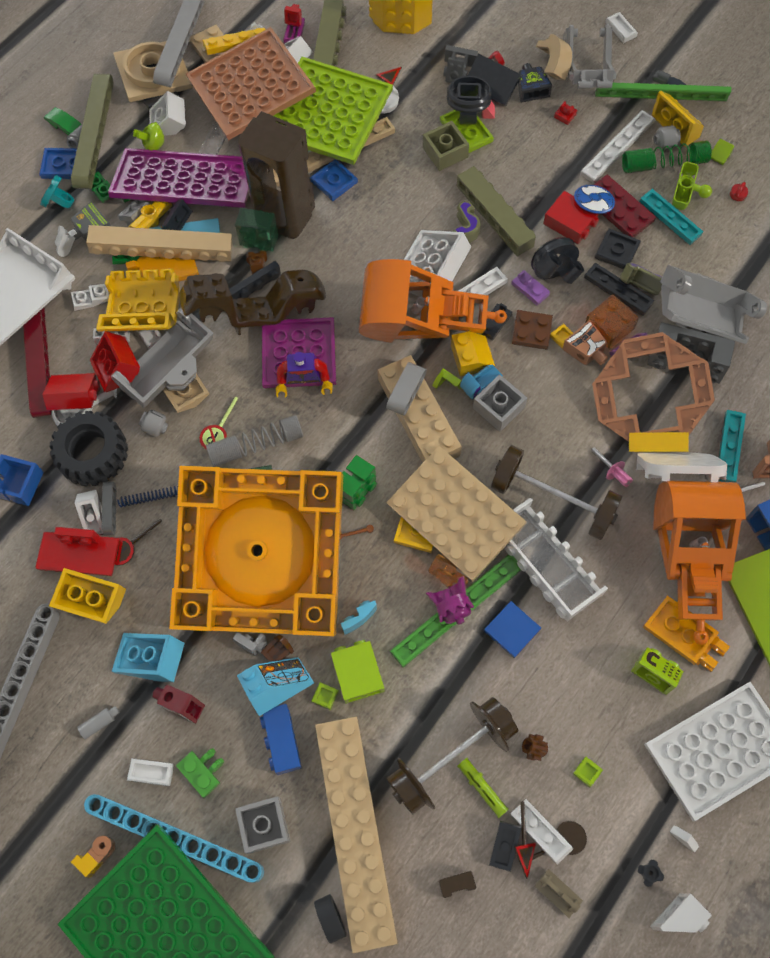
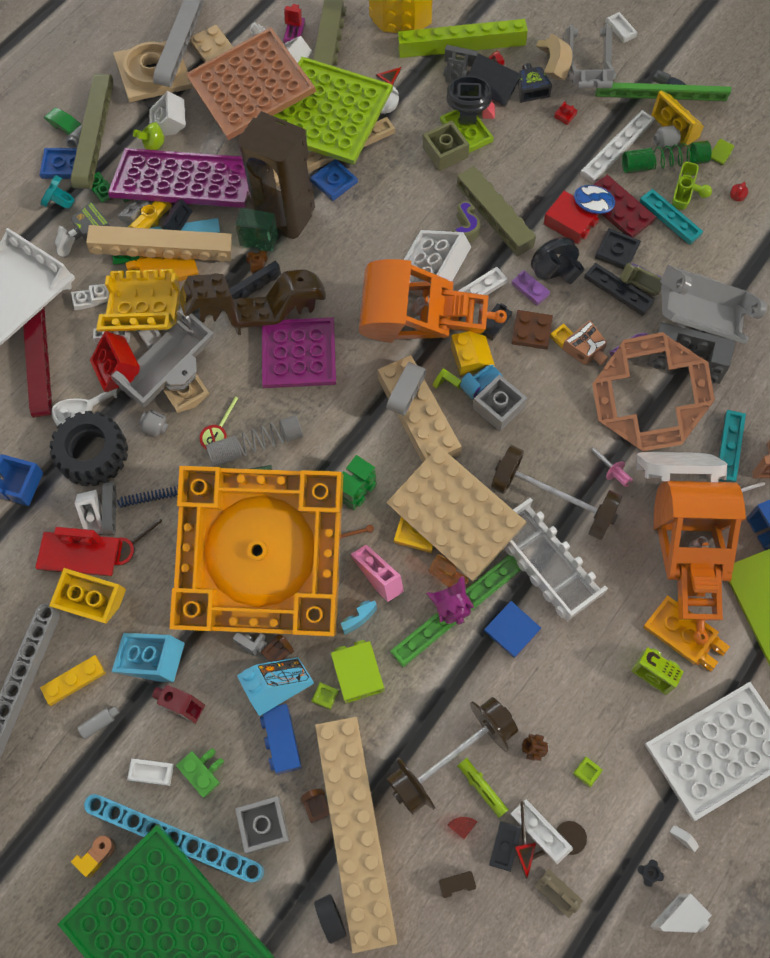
(71, 391): red brick -> none
(72, 680): none -> yellow plate
(224, 43): yellow plate -> none
(301, 369): torso -> none
(315, 805): none -> reddish brown tile
(378, 572): none -> bright pink slope
(462, 826): none -> clear red tile
(469, 36): none -> lime brick
(613, 320): clear orange brick -> none
(659, 442): yellow tile -> none

